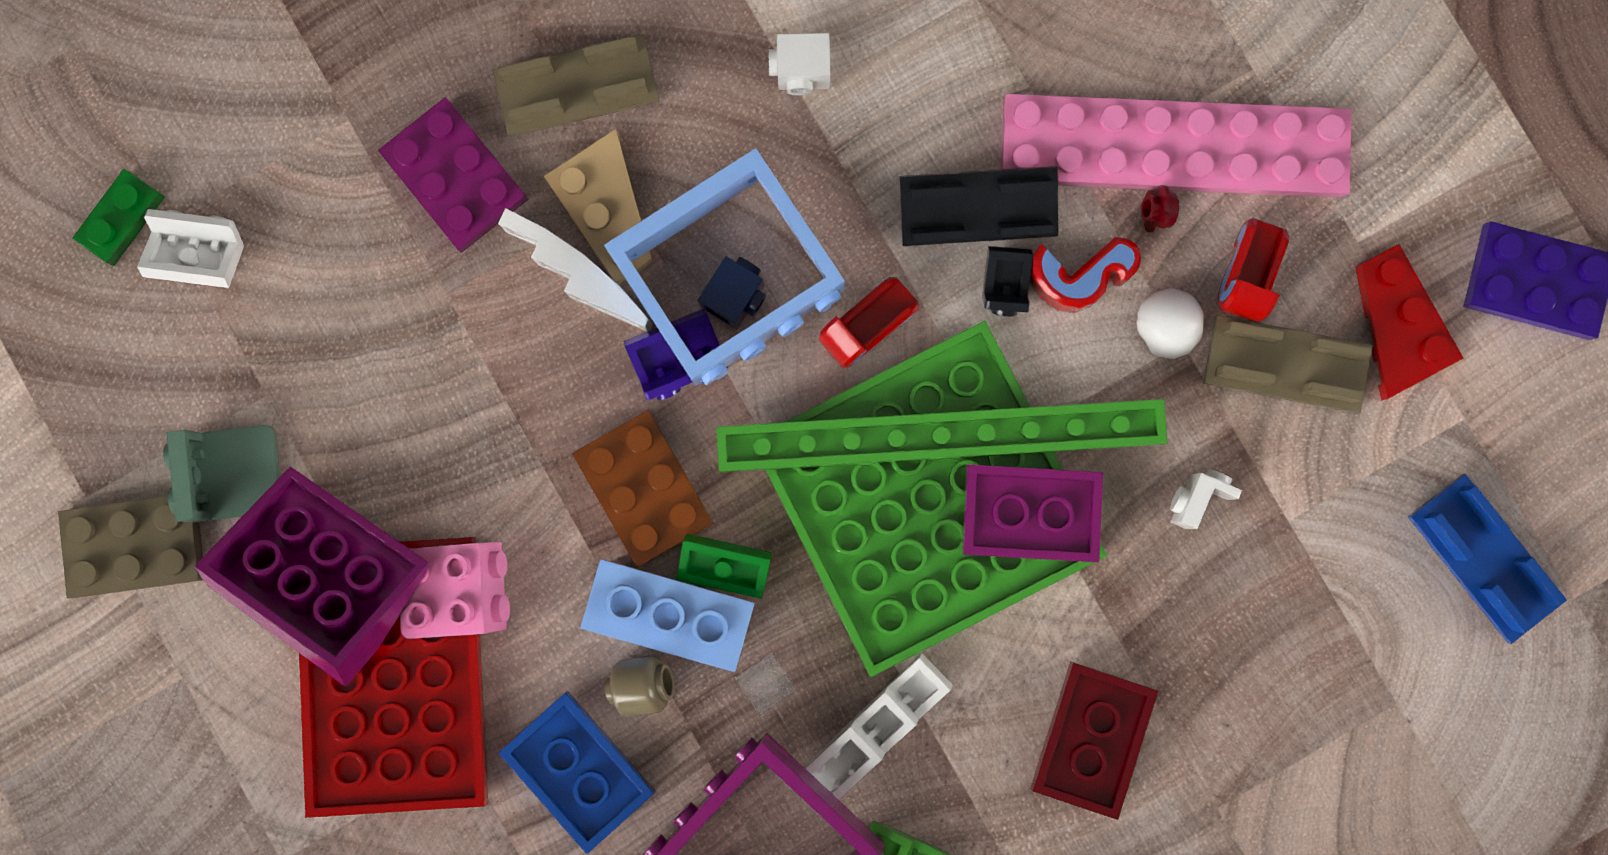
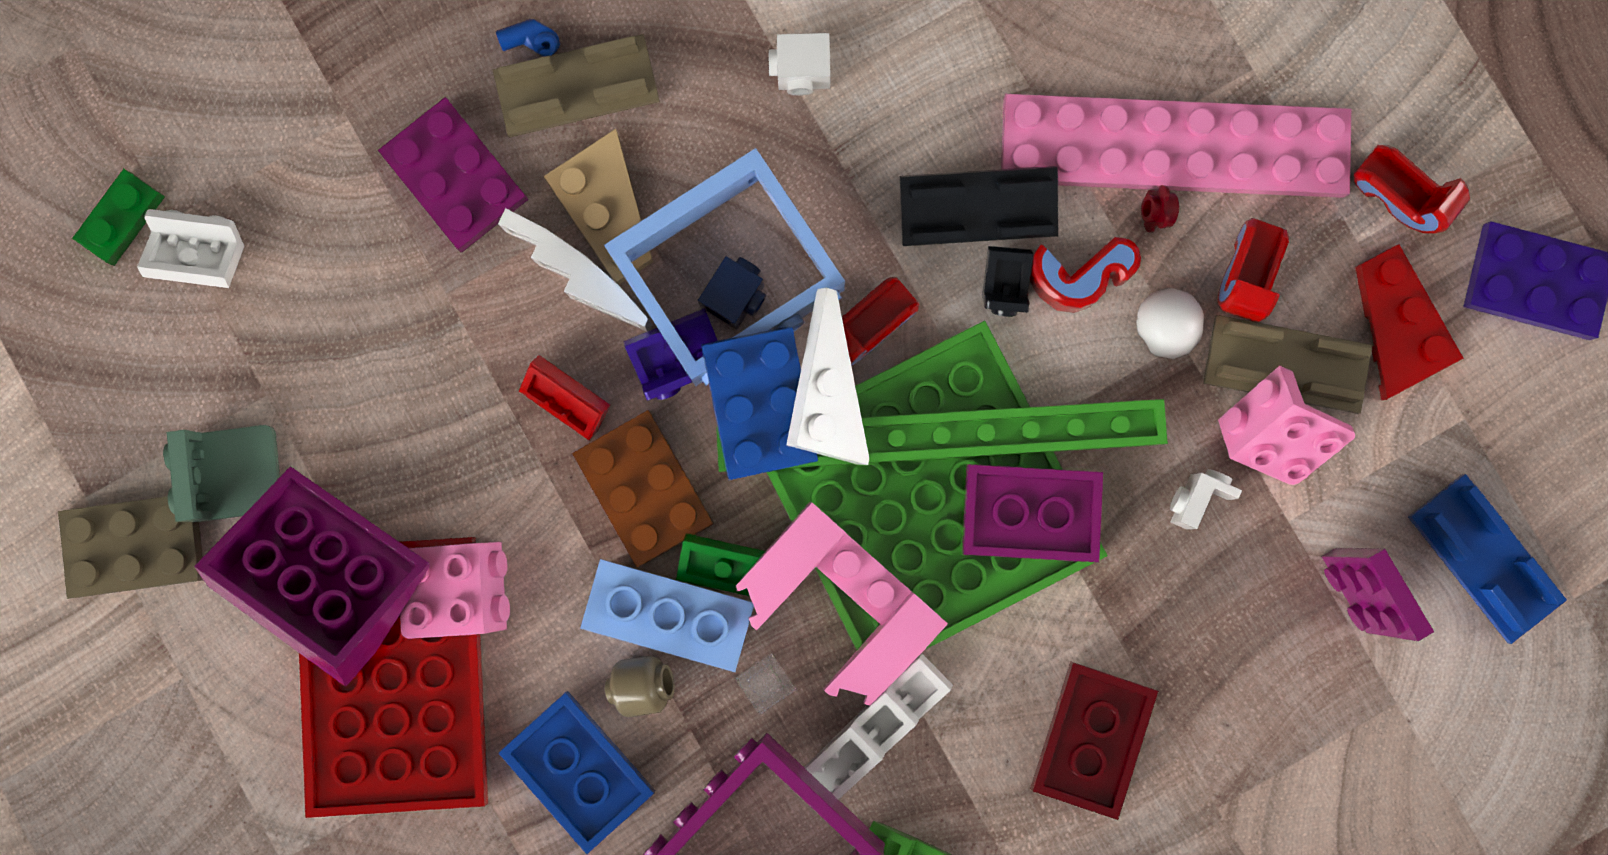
(532, 35): none -> blue arm
(564, 397): none -> red plate
(753, 400): none -> blue plate
(826, 402): none -> white wing
(904, 619): none -> bright pink wedge
(1279, 432): none -> bright pink bracket
(1376, 593): none -> magenta plate
(1410, 192): none -> red animal

